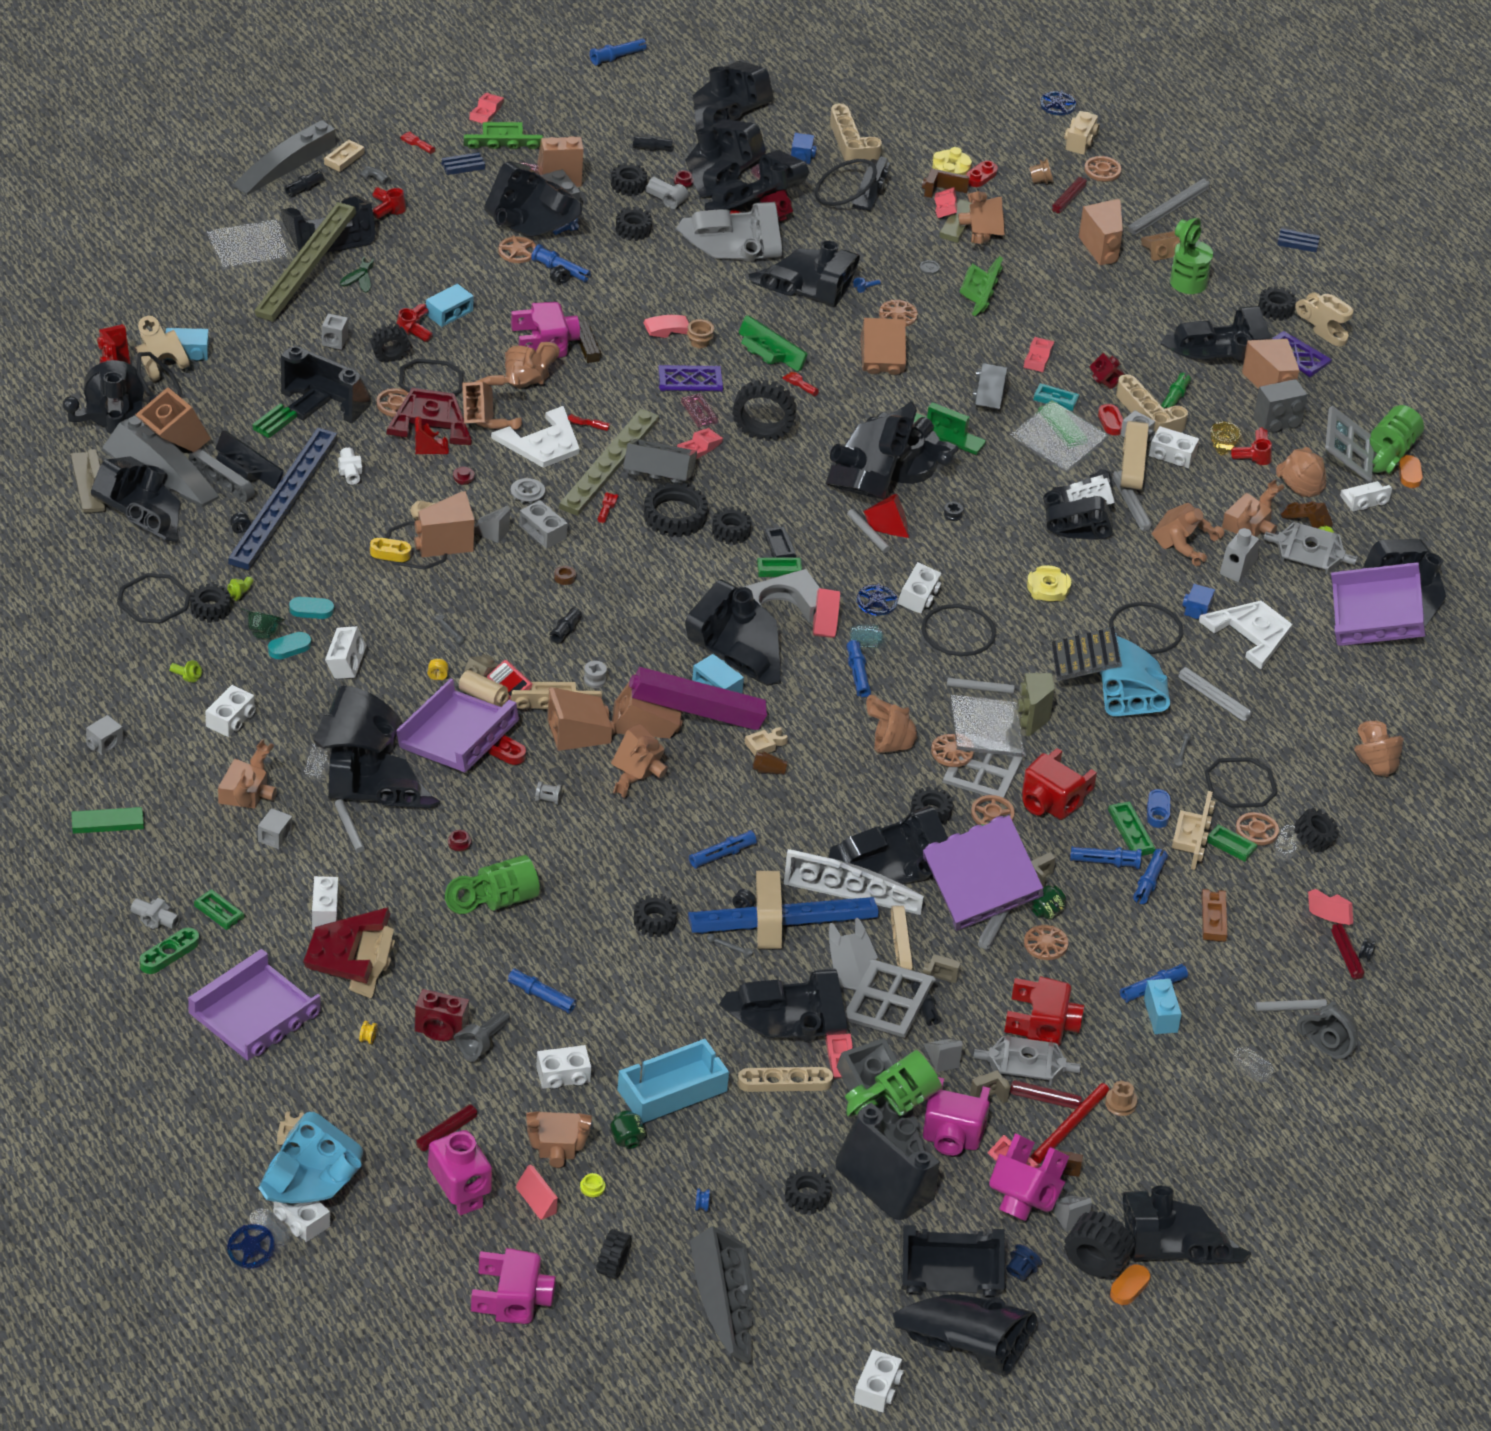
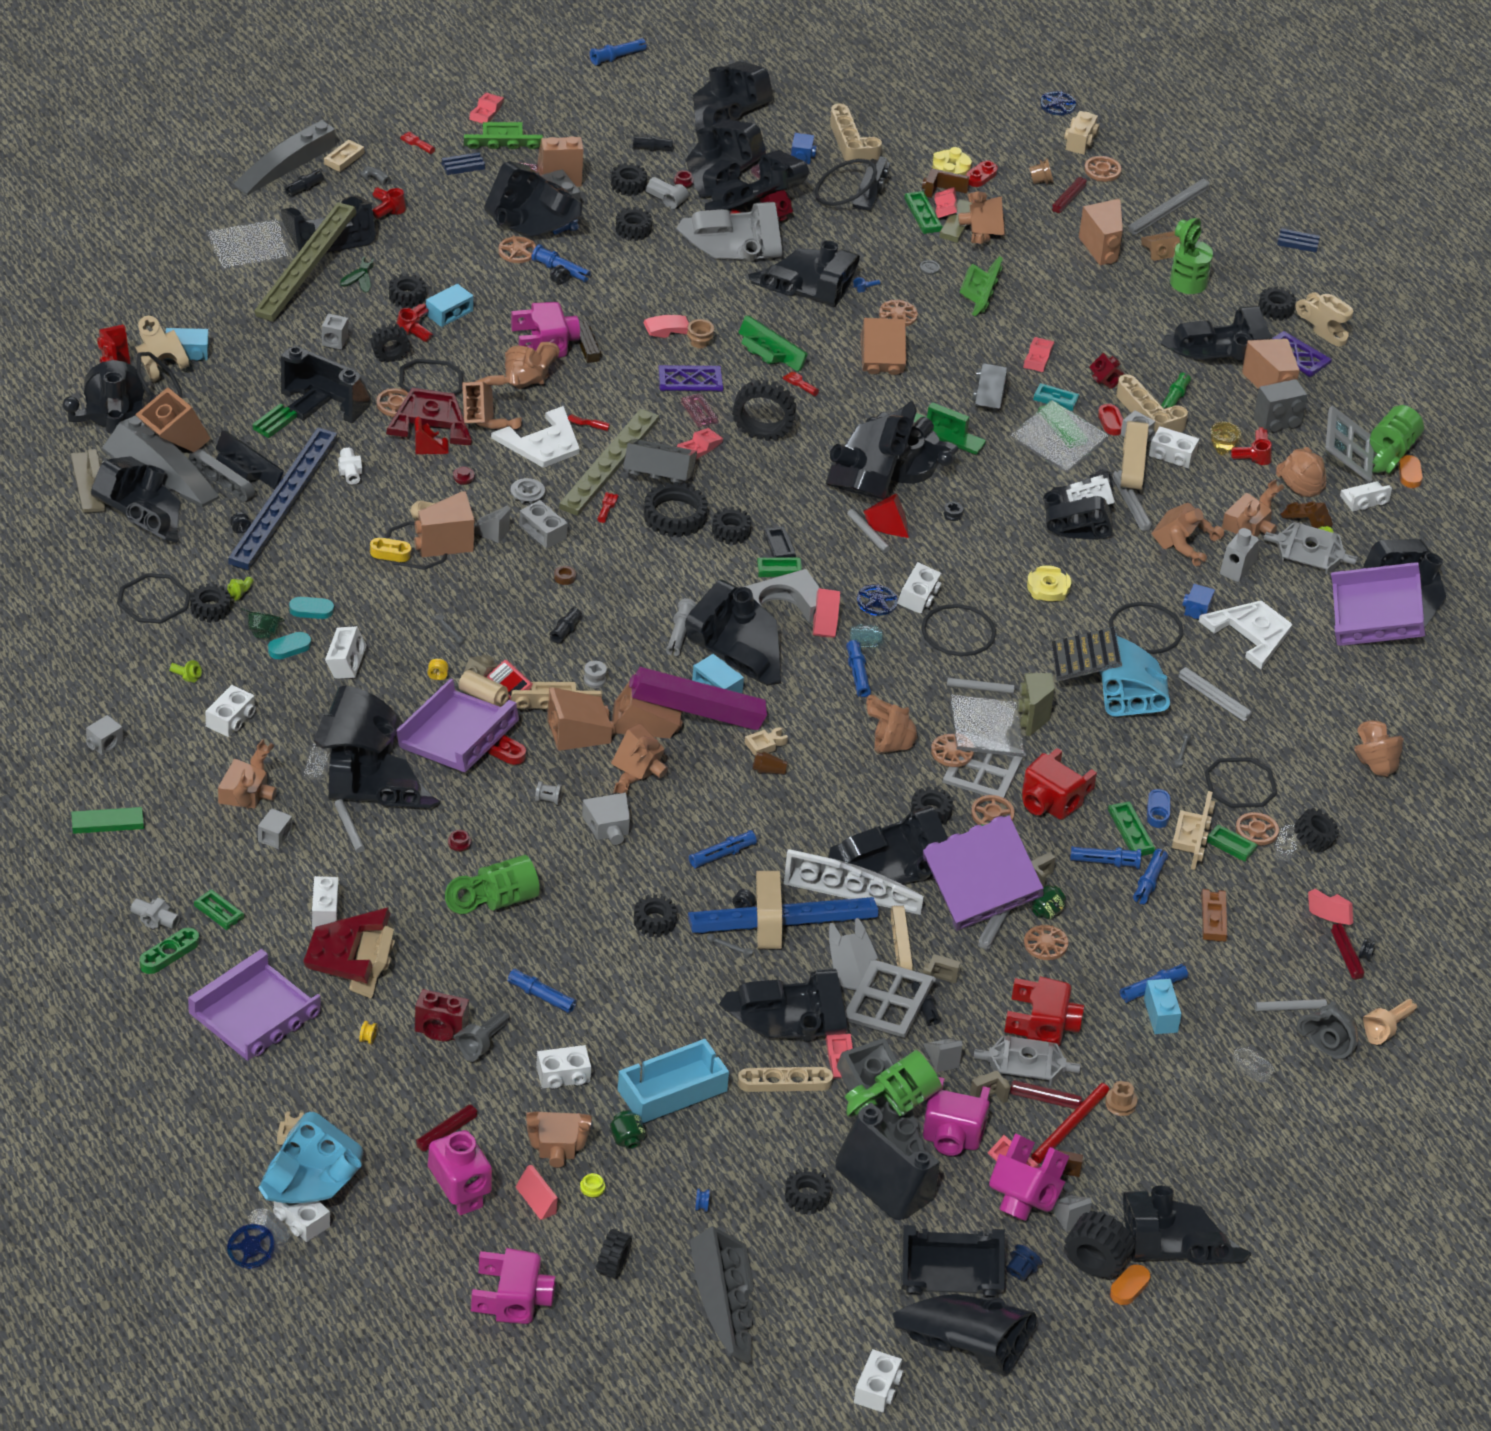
(407, 290): none -> black tyre
(607, 817): none -> light grey torso
(679, 631): none -> light grey pin
(923, 212): none -> green tile
(1382, 1024): none -> light nougat piece

